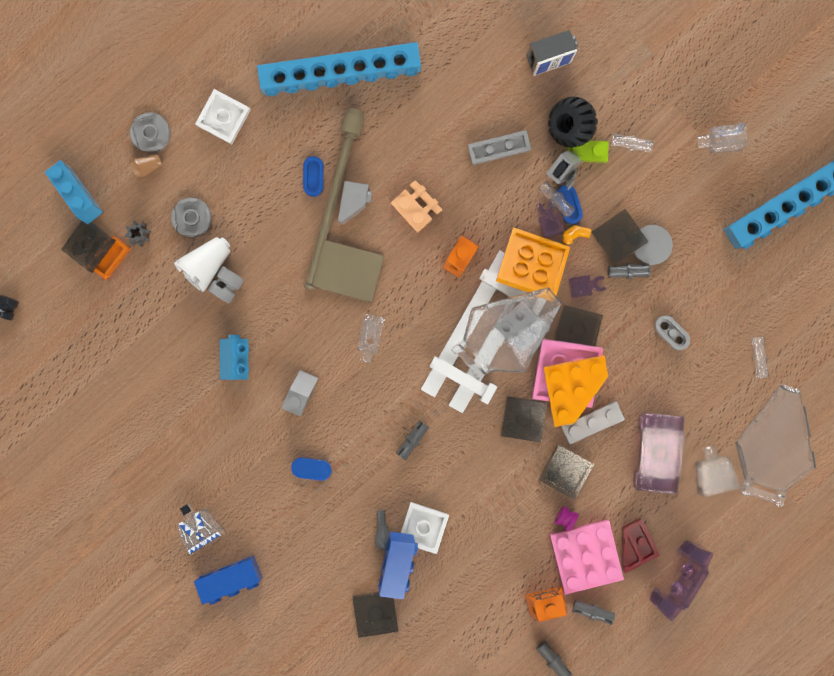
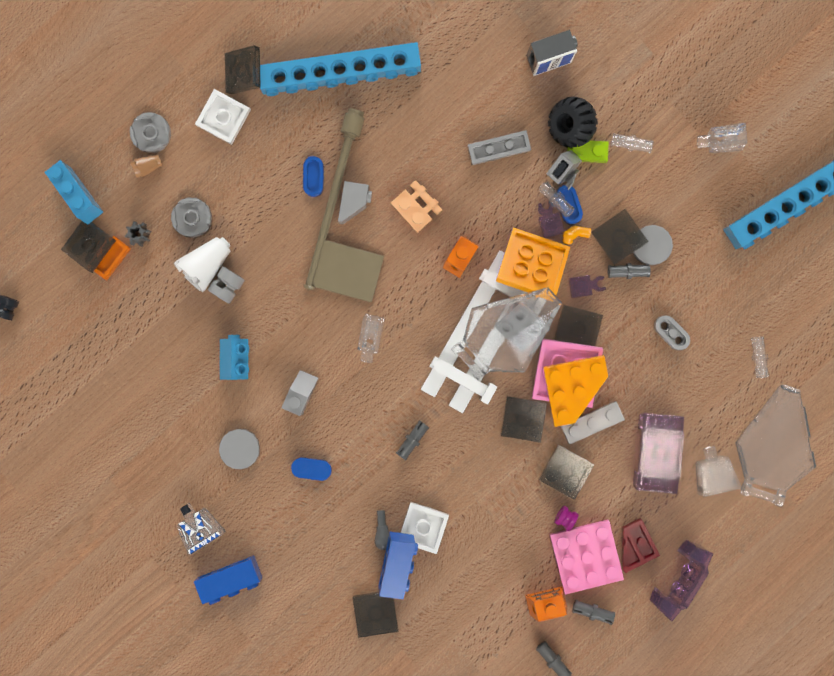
(239, 449): none -> light grey tile
(242, 70): none -> clear smoke plate

